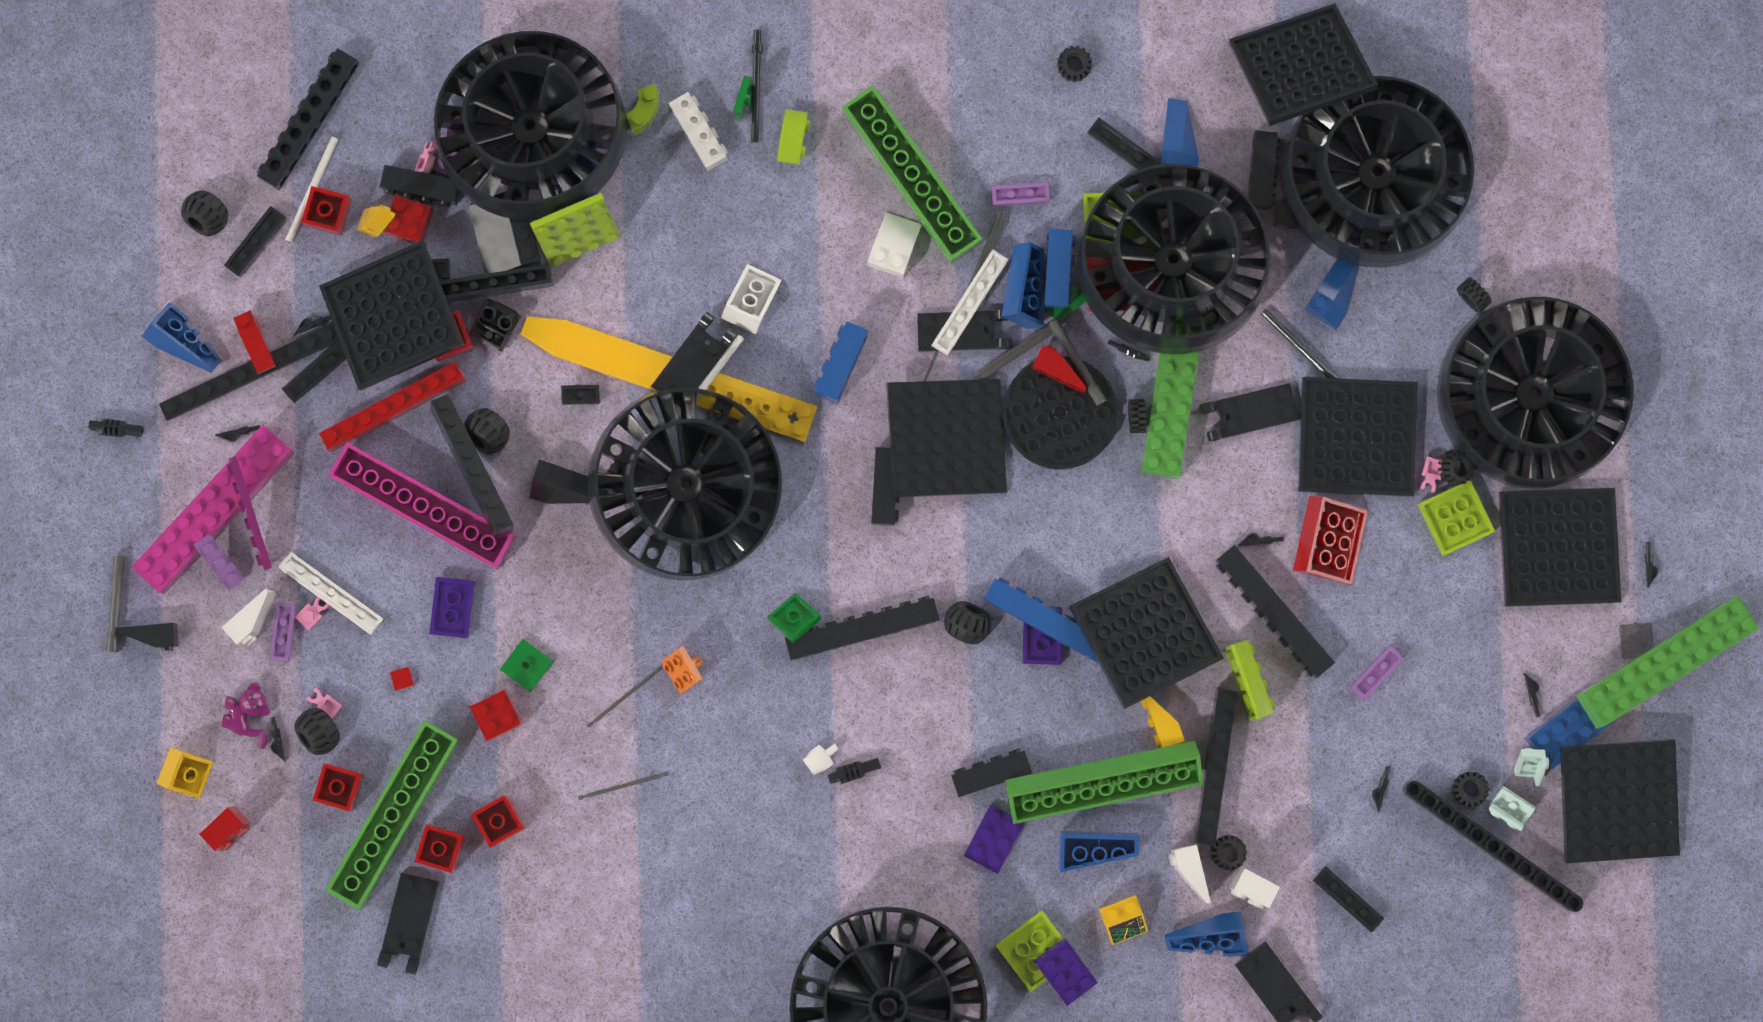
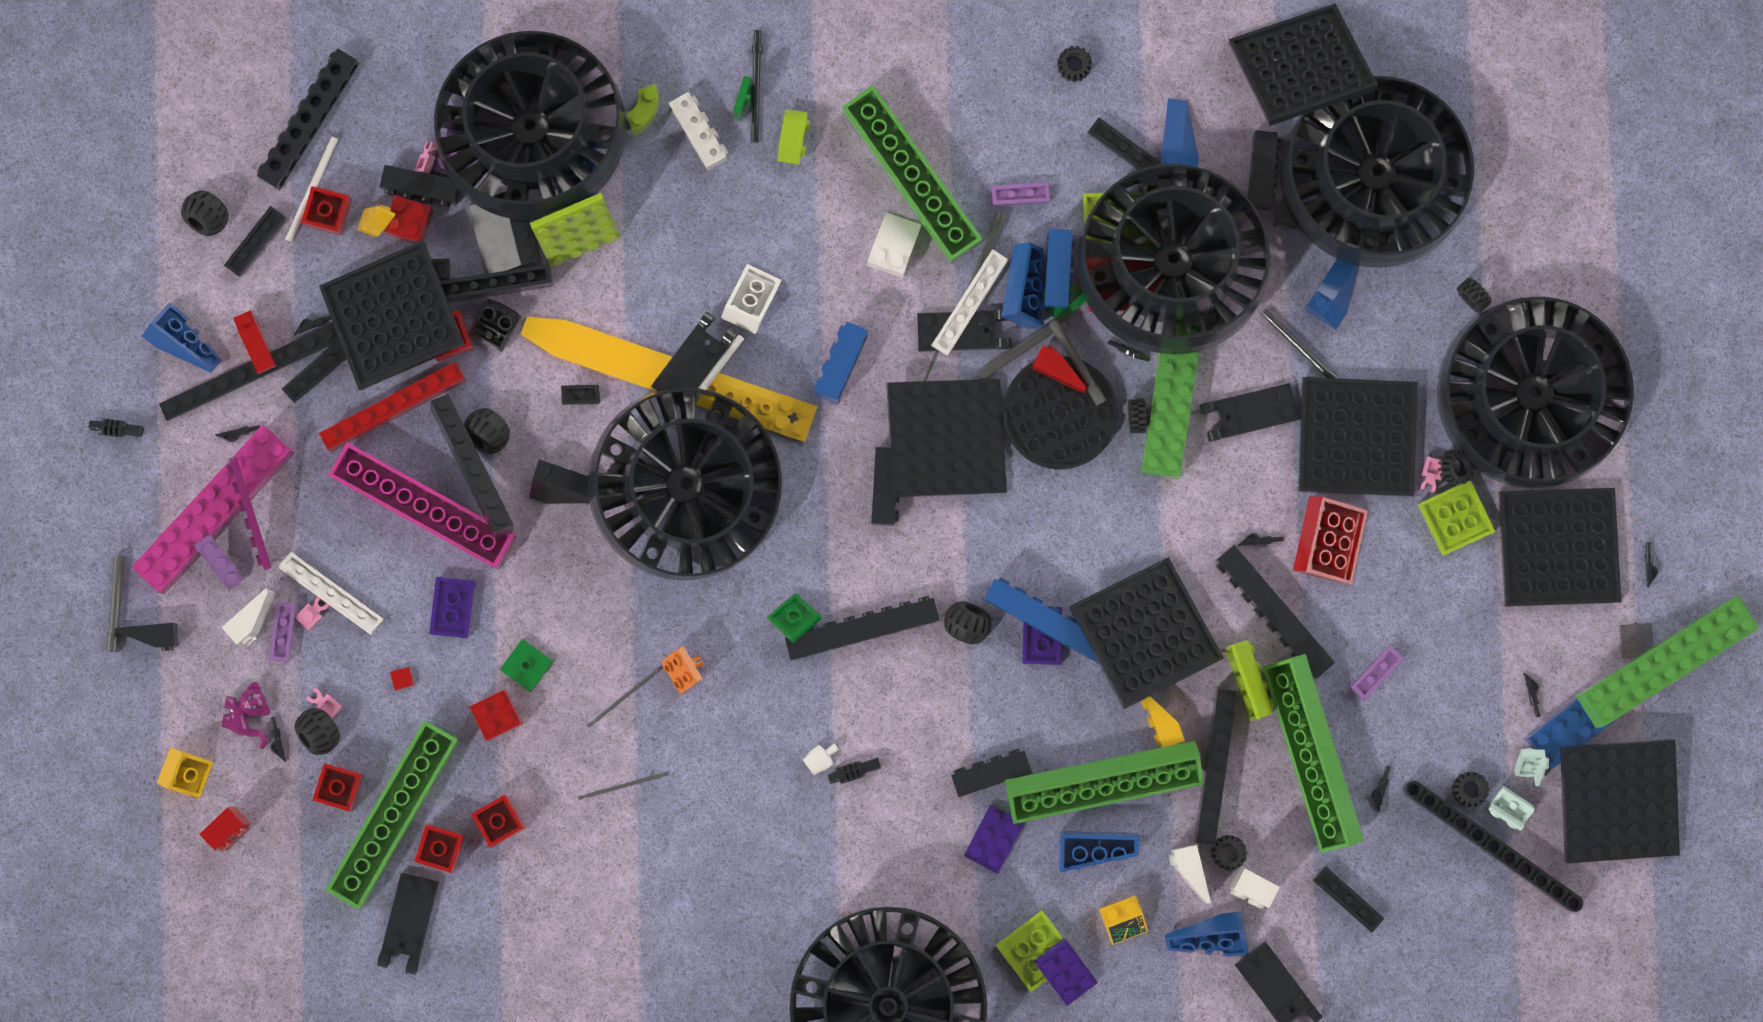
(1313, 754): none -> bright green brick

